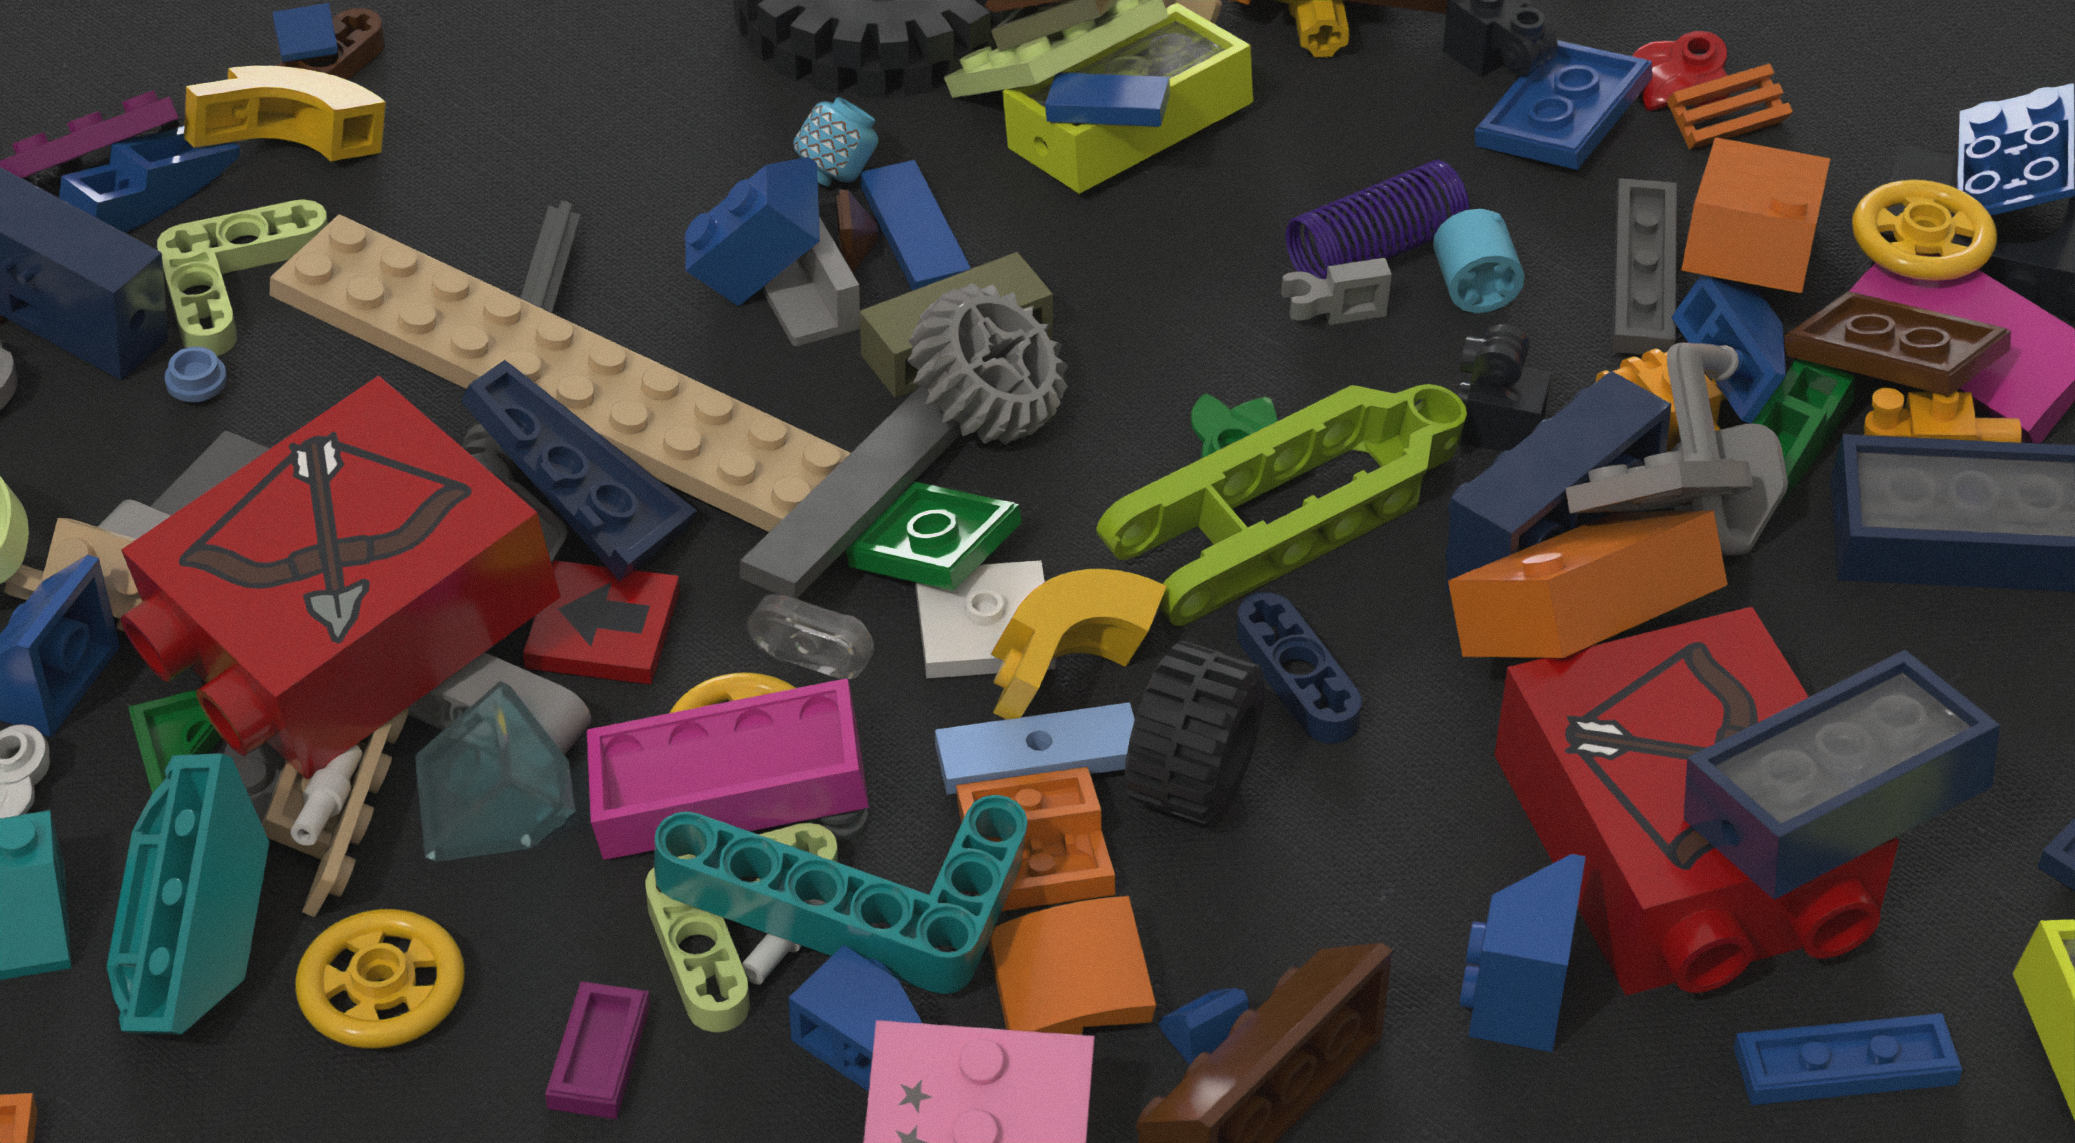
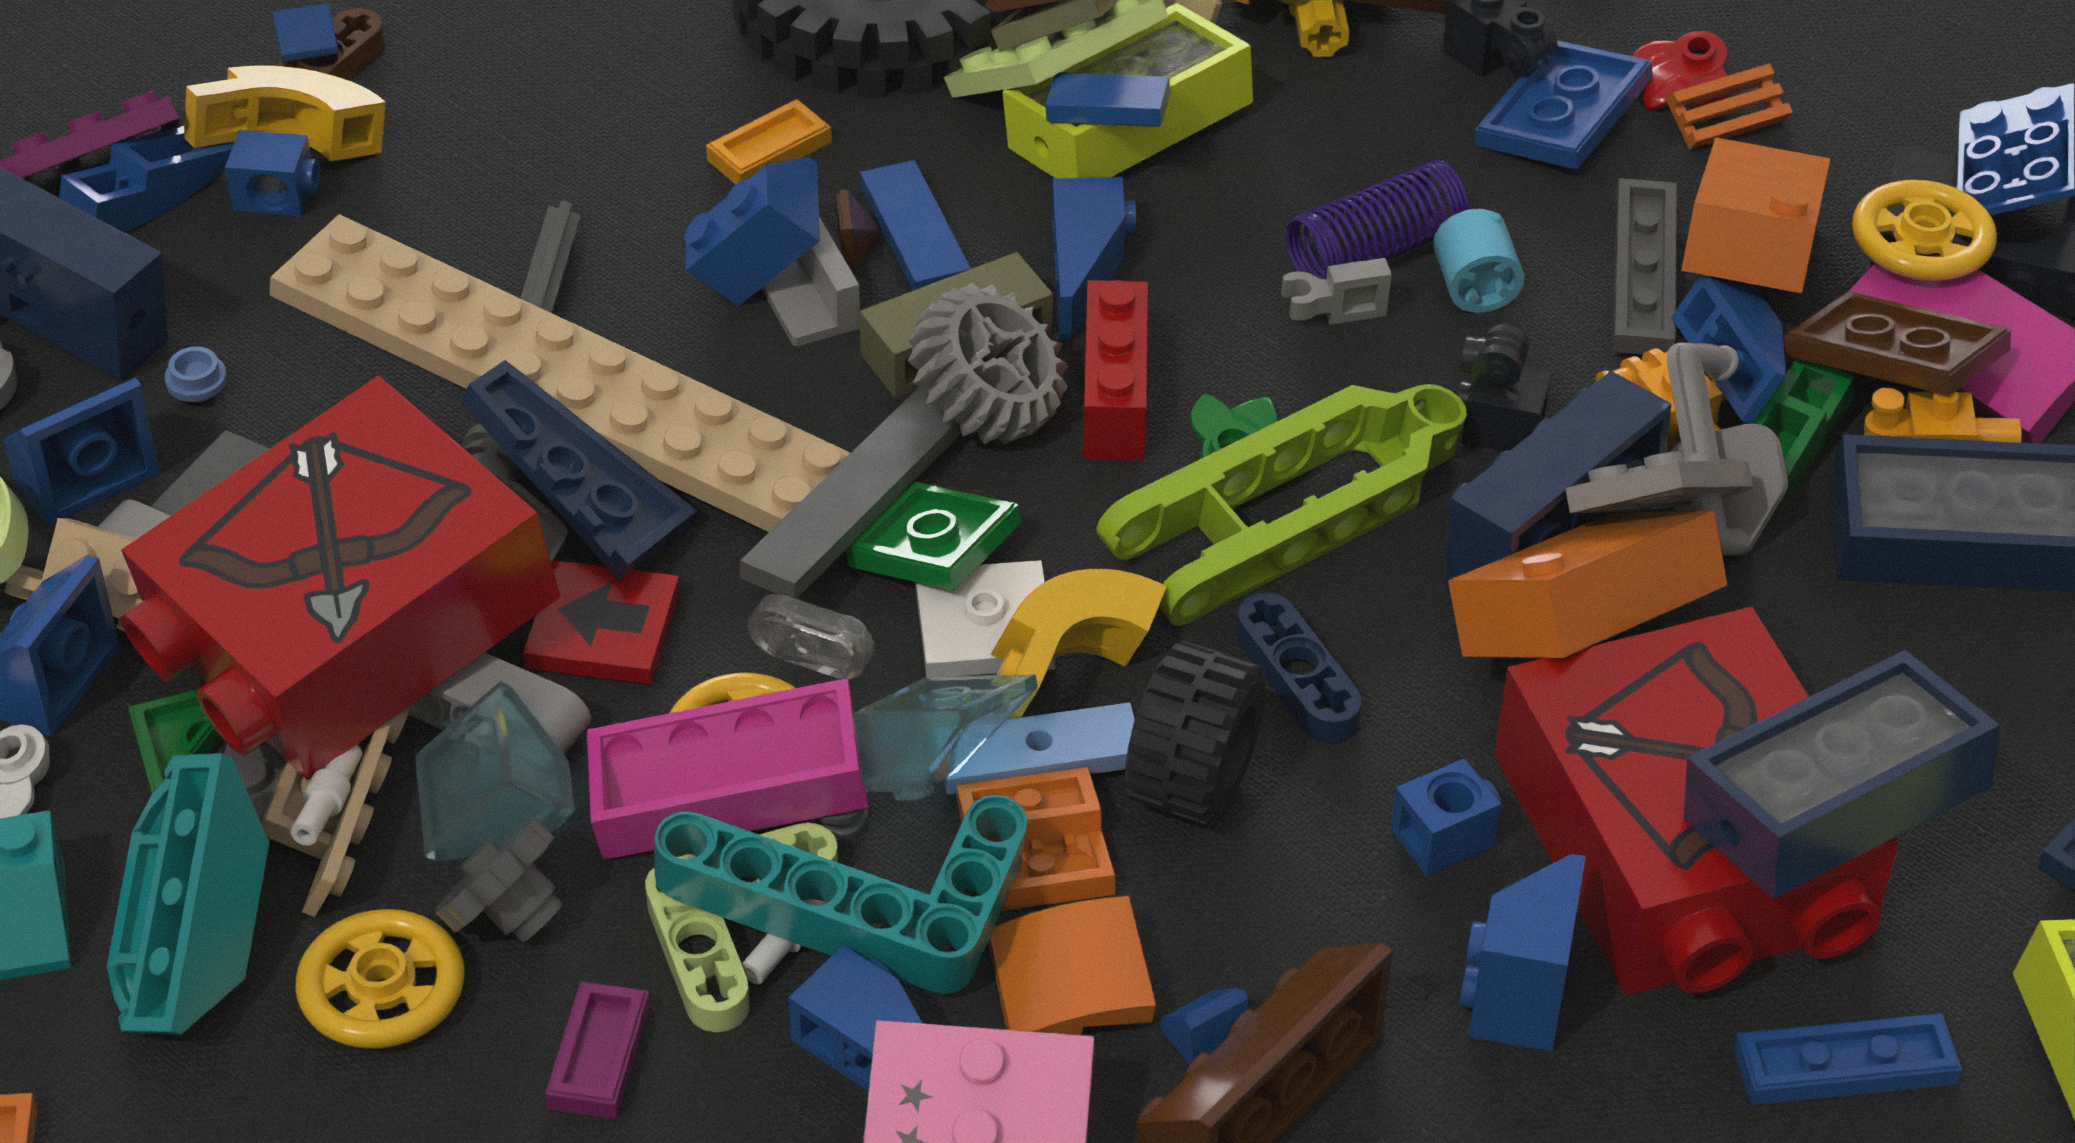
(84, 453): none -> blue slope
(206, 264): yellowish green beam -> none
(271, 173): none -> blue brick
(505, 884): none -> dark grey plant
(773, 138): none -> light orange tile
(838, 140): medium azure head -> none
(933, 729): none -> clear light blue slope
(1087, 241): none -> blue slope
(1115, 370): none -> red brick
(1446, 816): none -> blue brick

